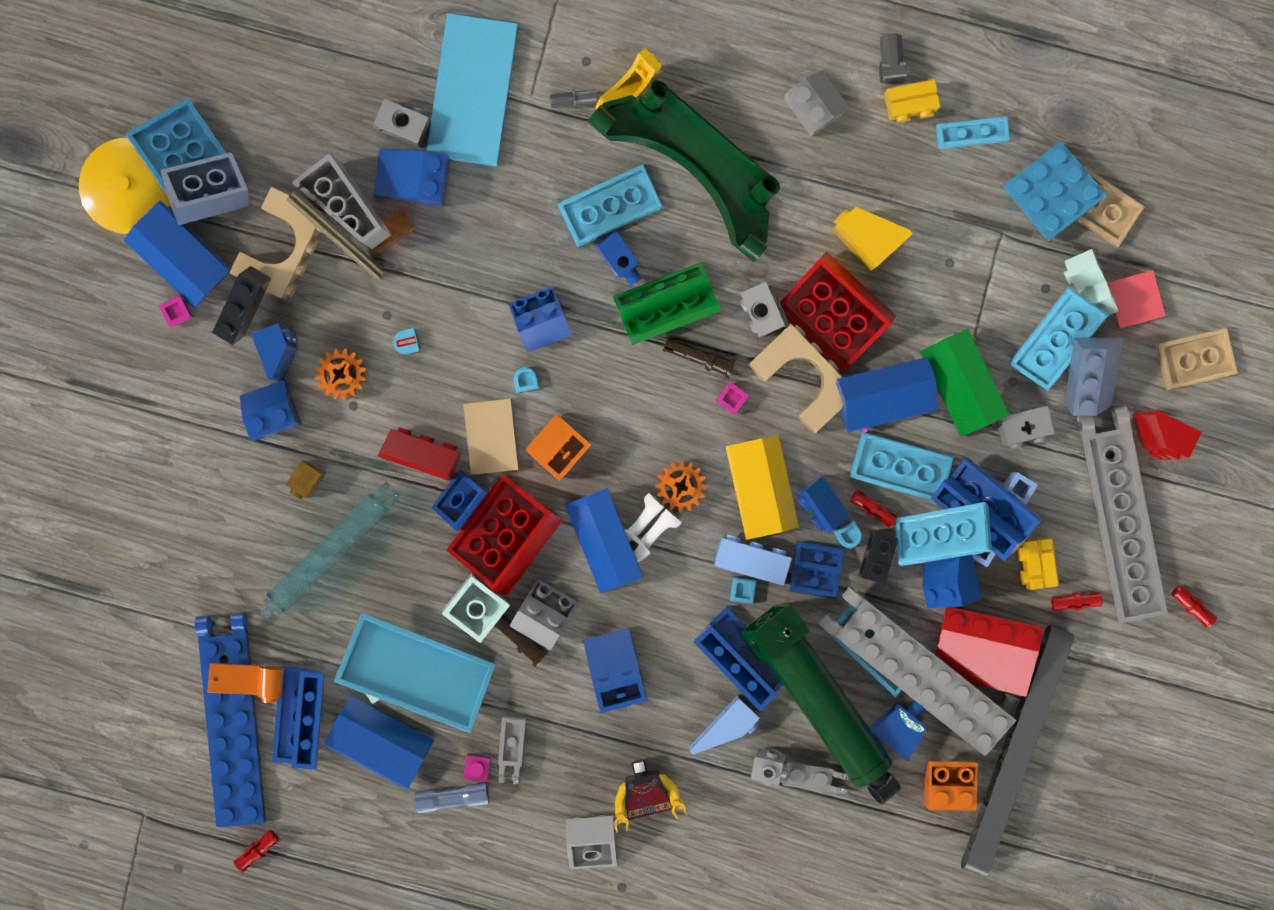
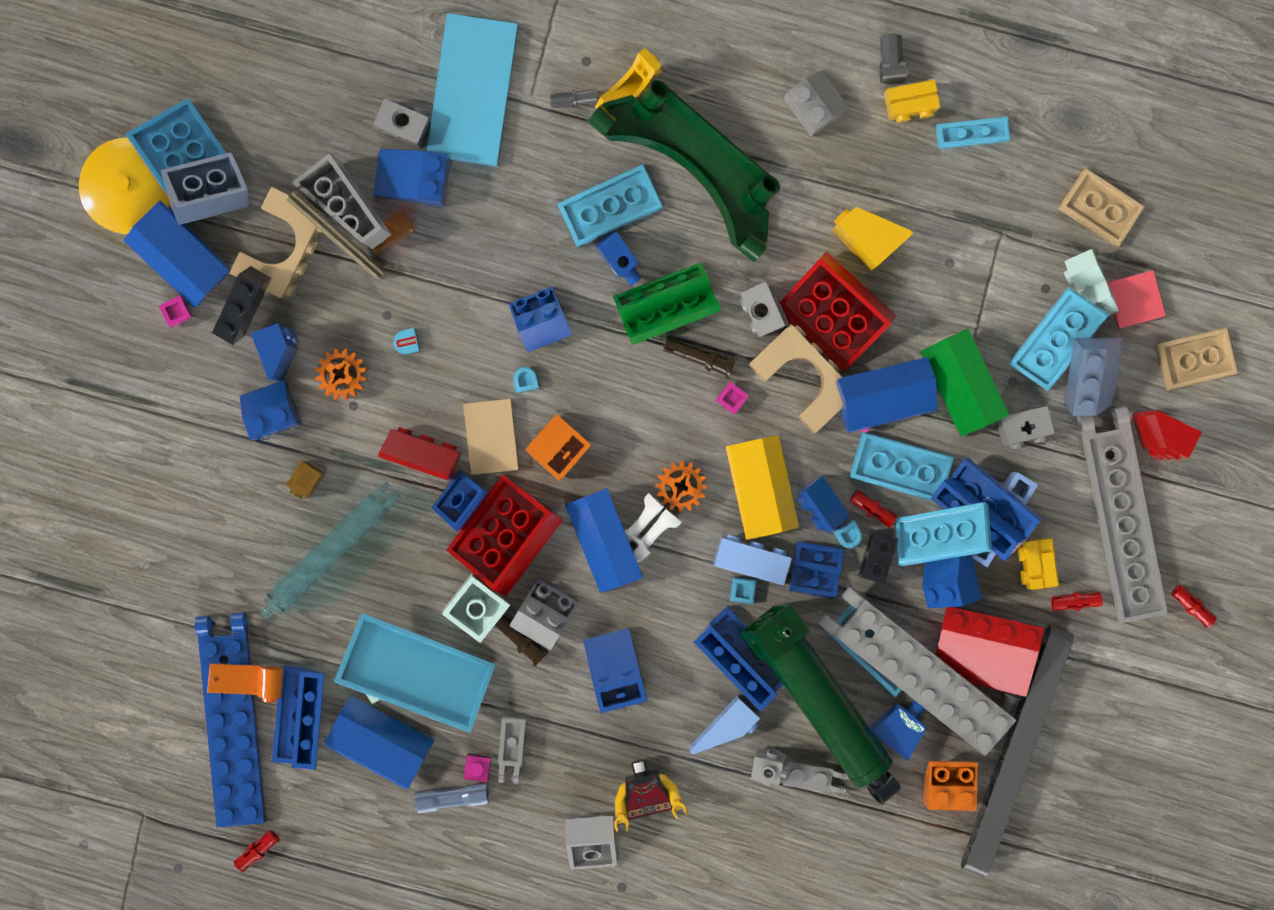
(1054, 191): dark azure plate -> none

